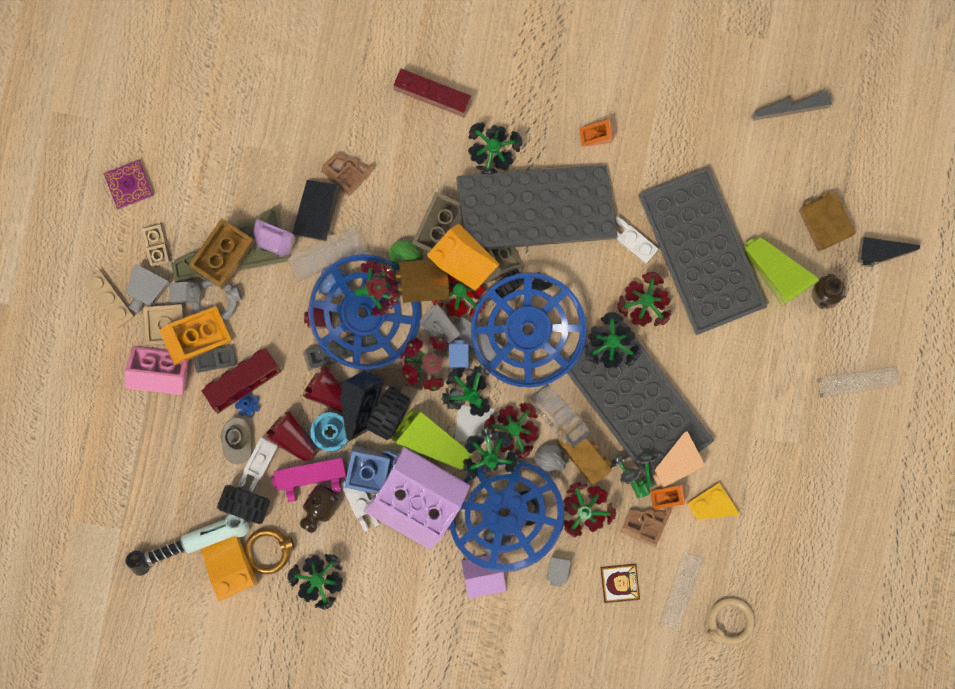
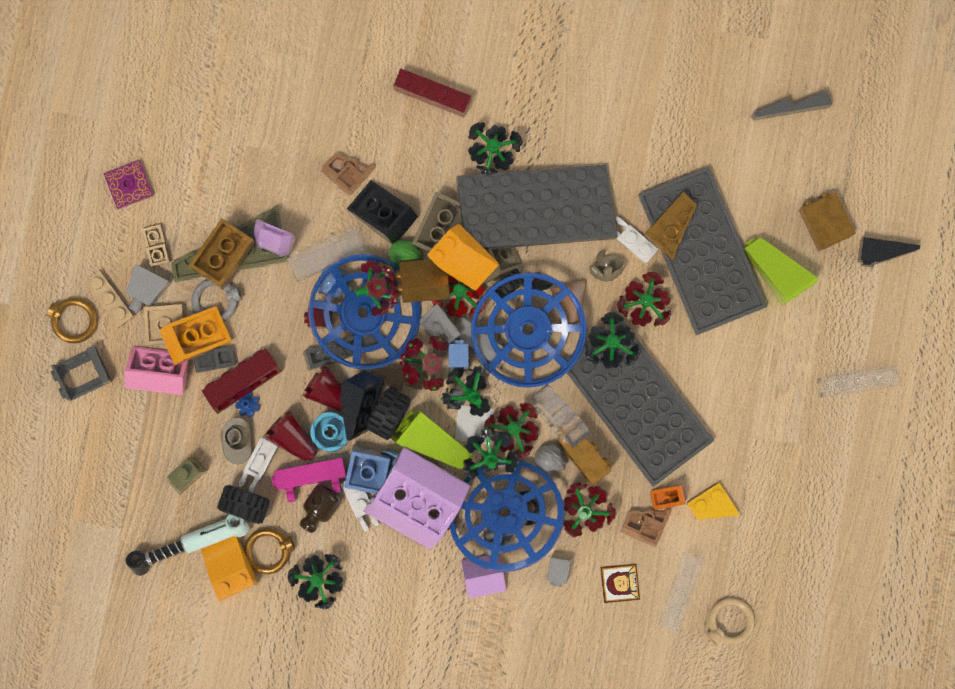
(55, 311): none -> pearl gold piece
(60, 370): none -> dark grey panel
(184, 293): light grey brick -> none
(185, 474): none -> olive torso
(316, 210): black tile -> none
(382, 212): none -> black slope
(578, 290): none -> medium nougat slope
(596, 133): orange slope -> none
(607, 267): none -> dark tan hair
(631, 475): plant -> none
(670, 226): none -> pearl gold wing
(678, 462): light nougat slope -> none
(828, 291): dark brown piece -> none

